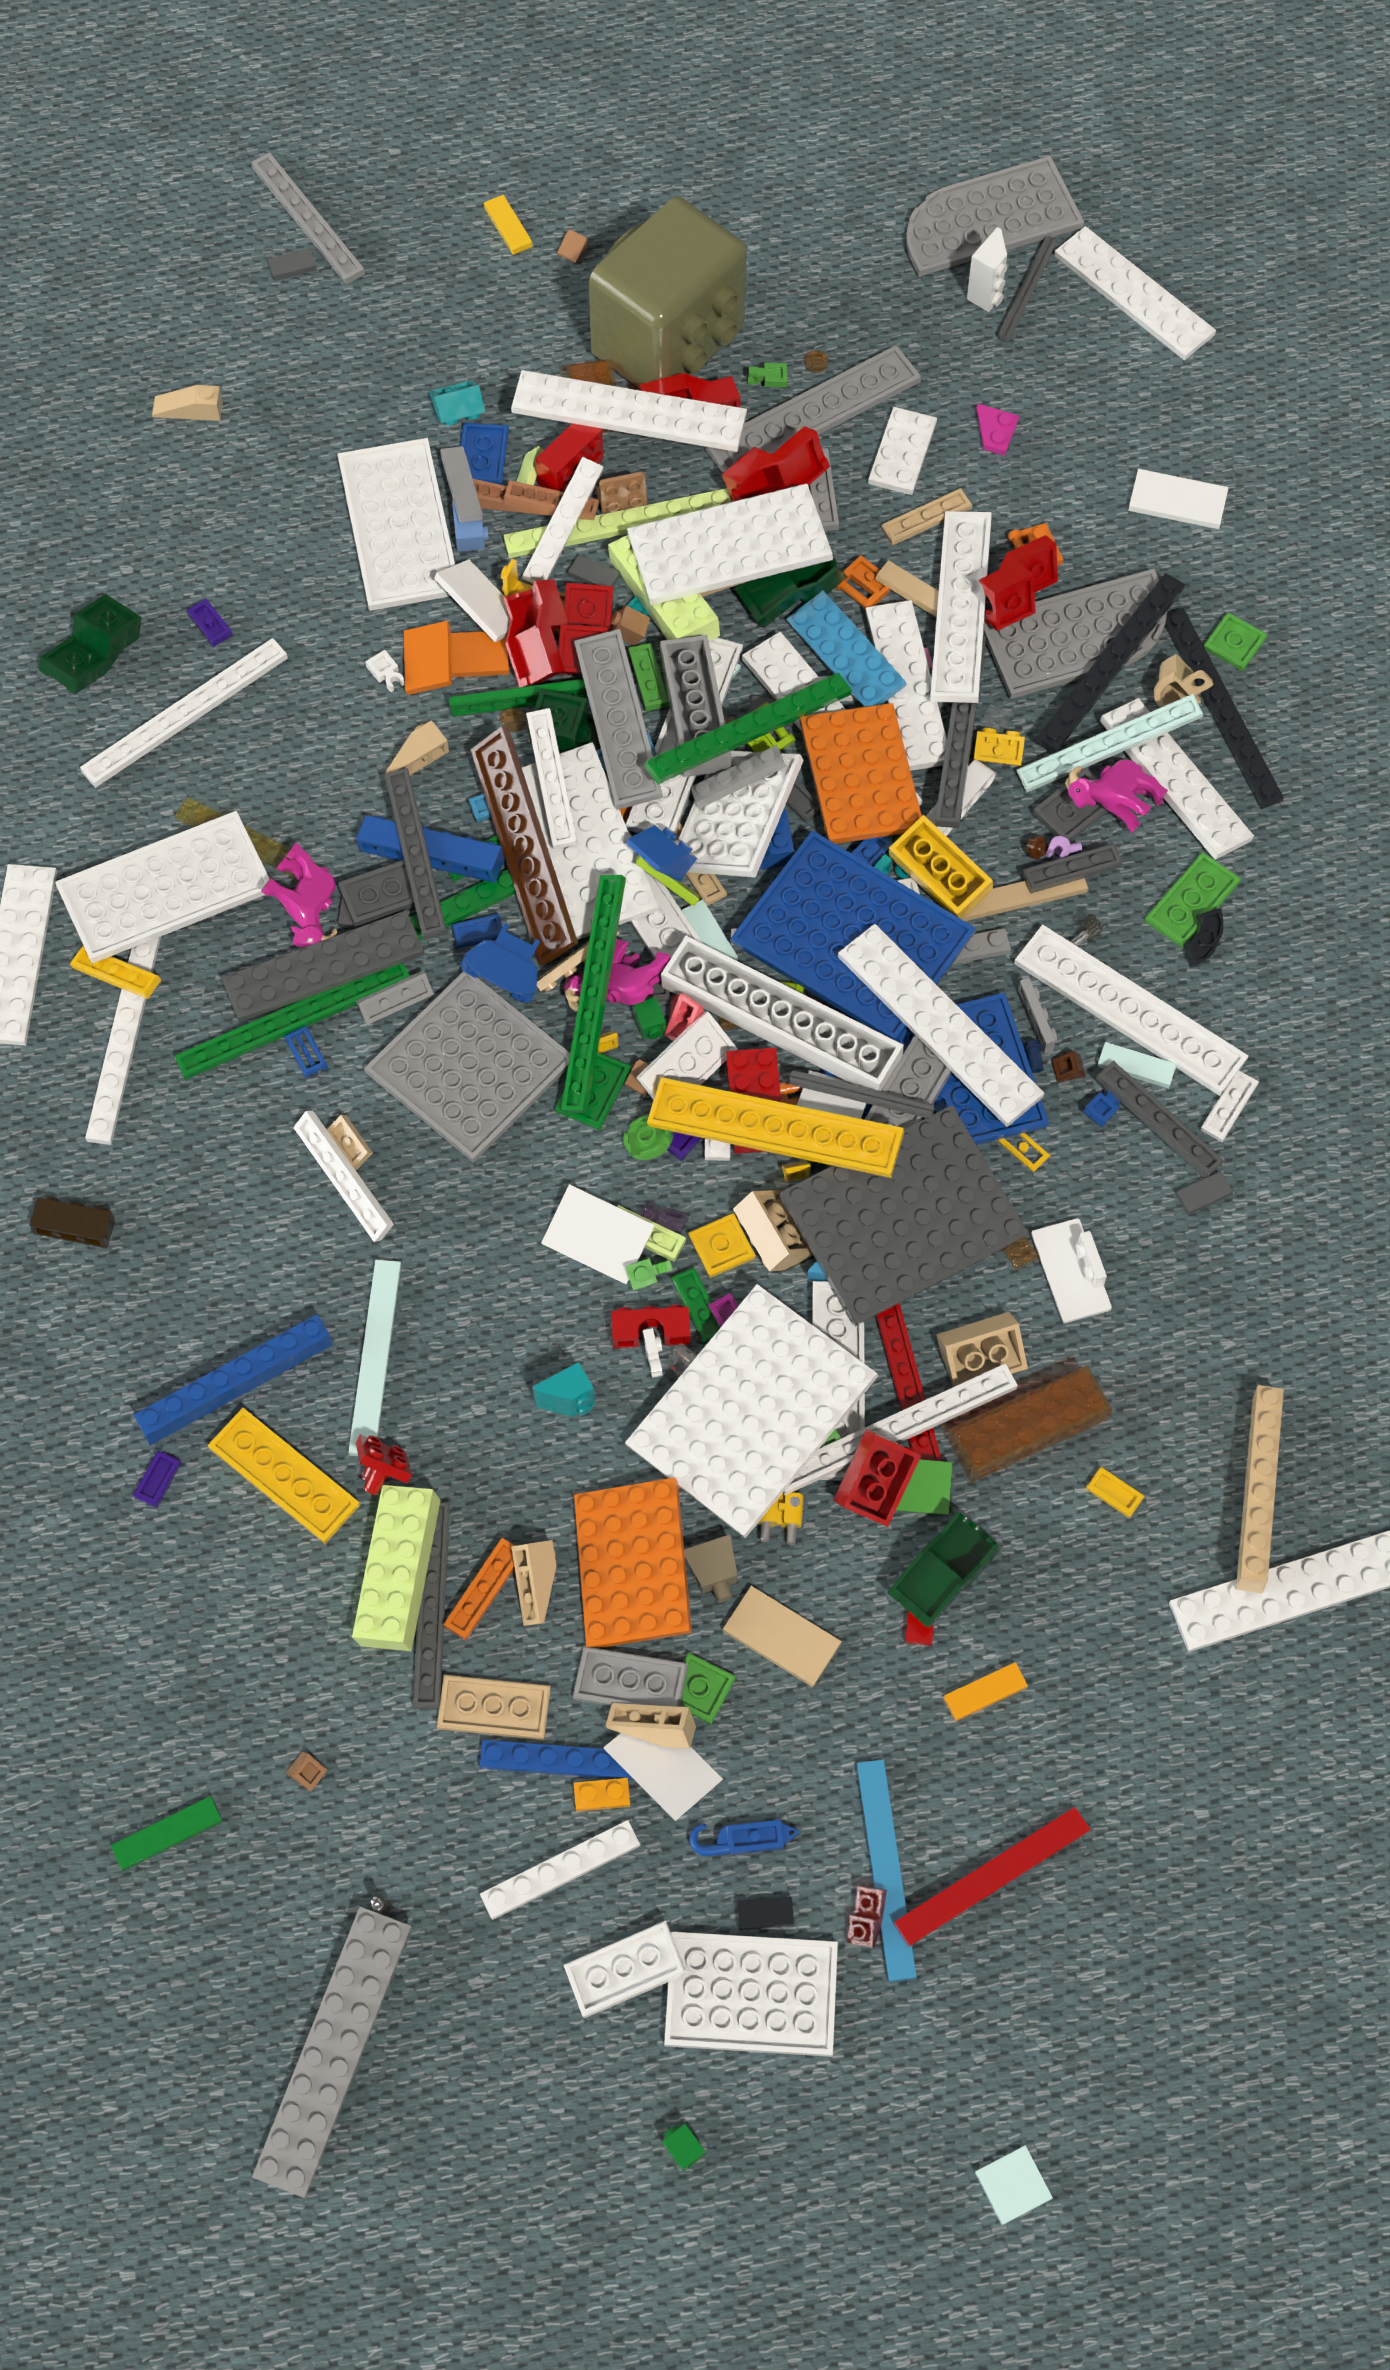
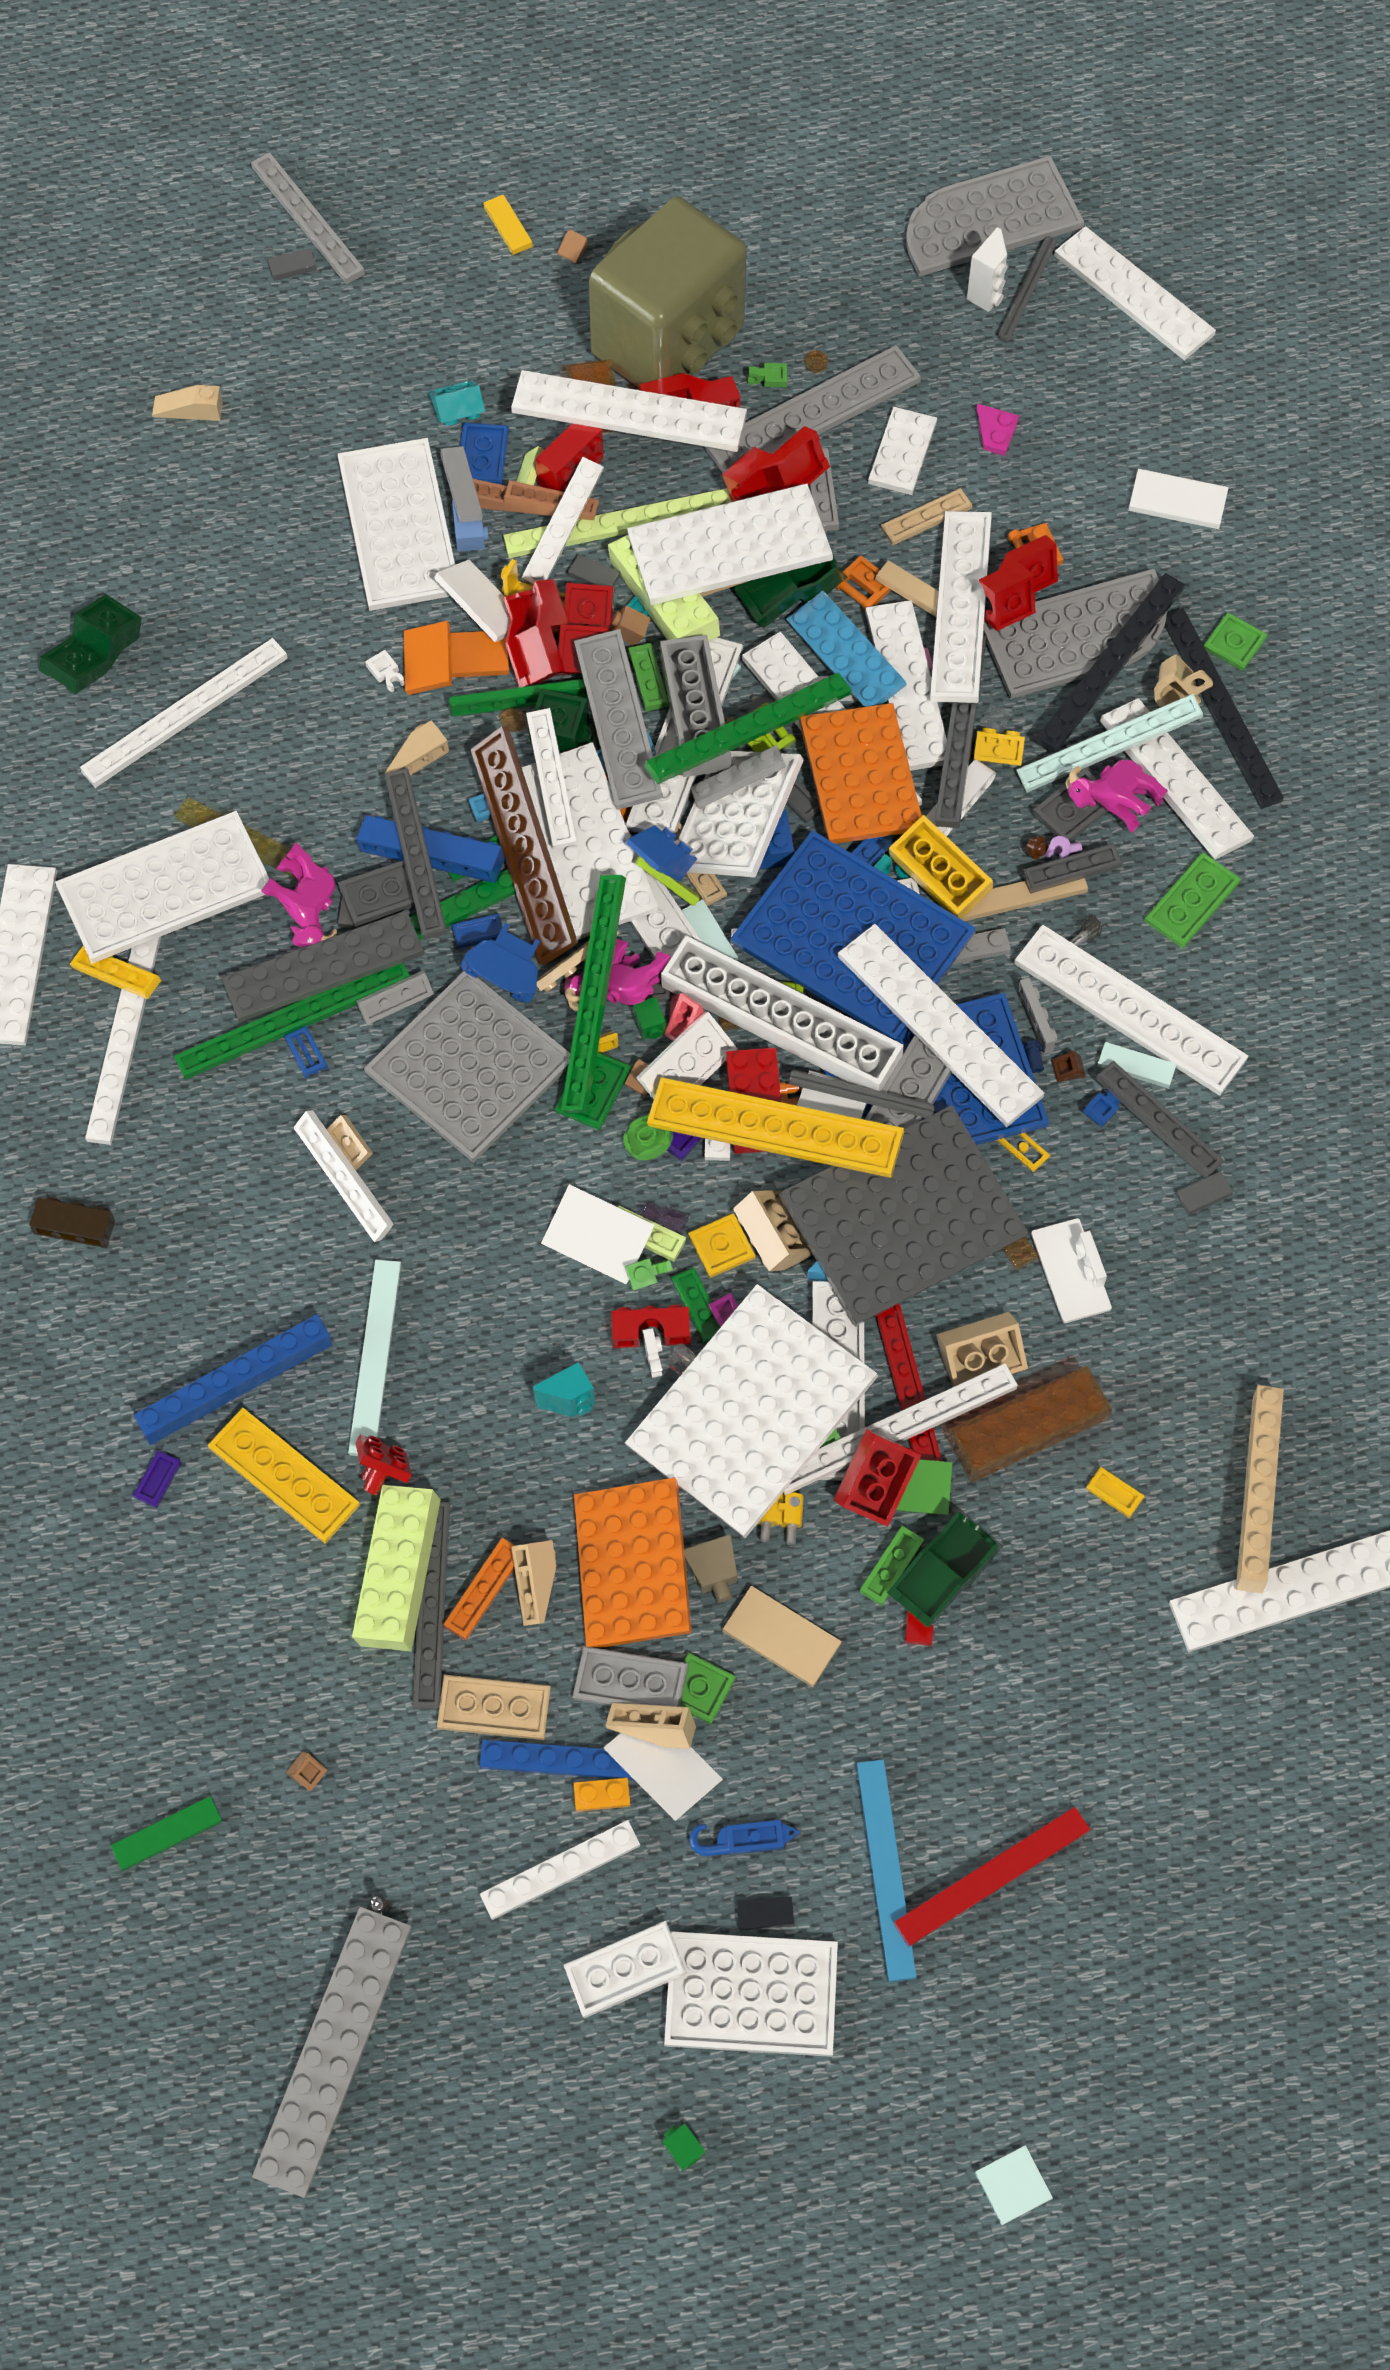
(209, 622): dark purple plate -> none
(622, 492): medium nougat bracket -> none
(796, 1171): yellow slope -> none
(868, 1916): clear red slope -> none
(891, 1565): none -> bright green plate
(985, 1691): light orange tile -> none
(1206, 938): black tile -> none
(1229, 1106): white tile -> none

